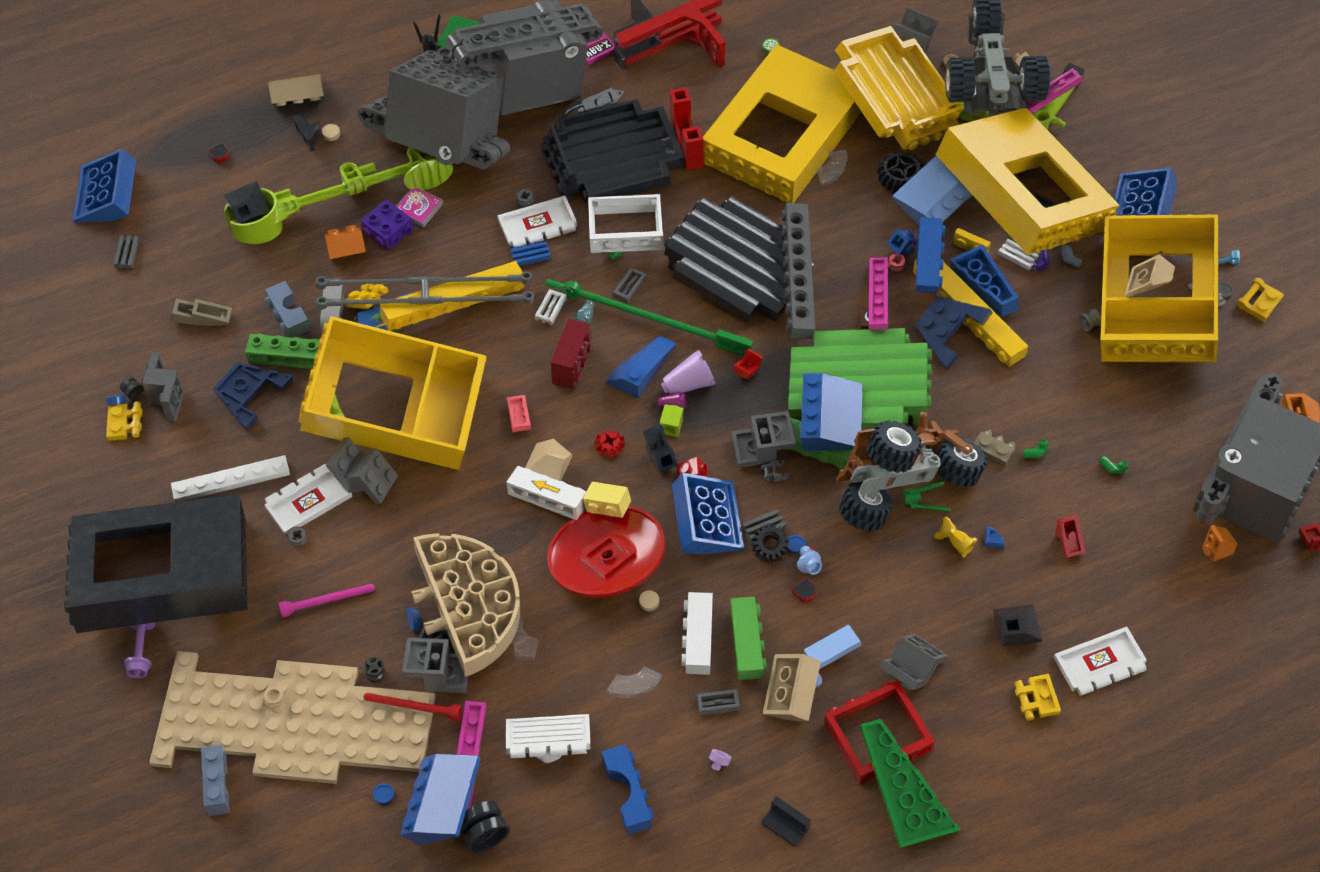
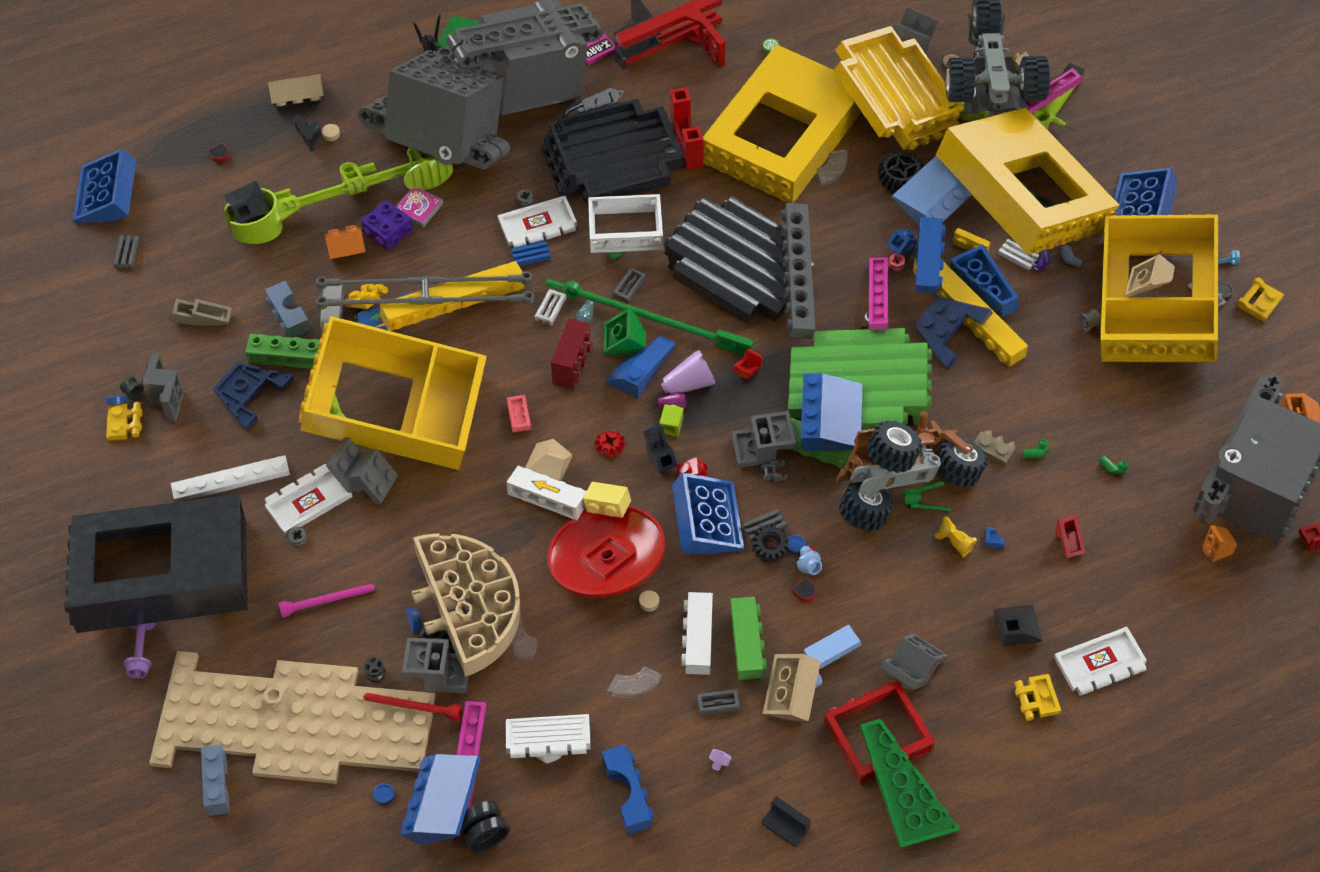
(623, 334): none -> green slope

